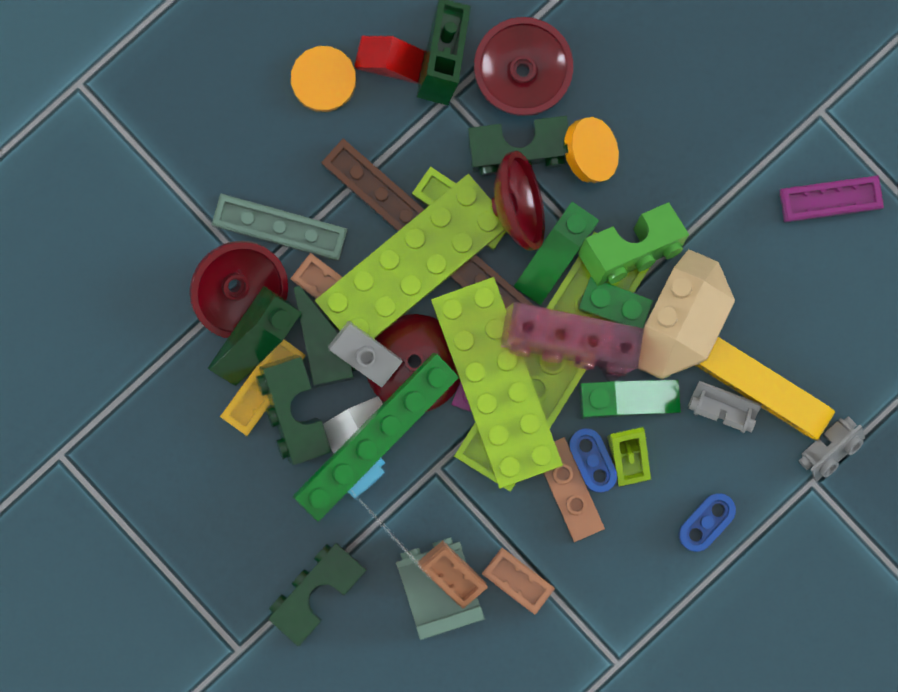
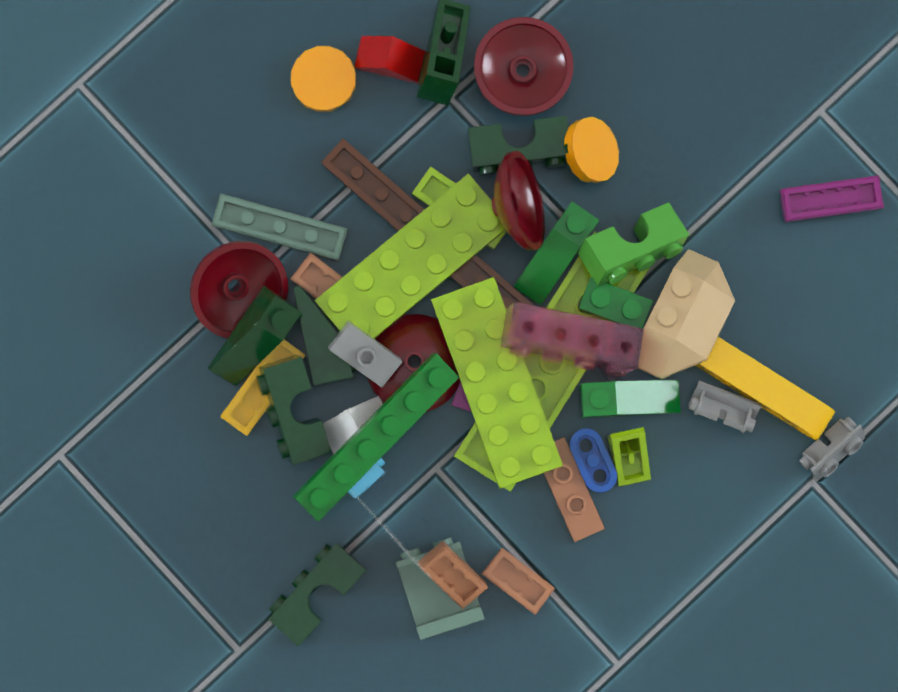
(706, 522): blue plate -> none

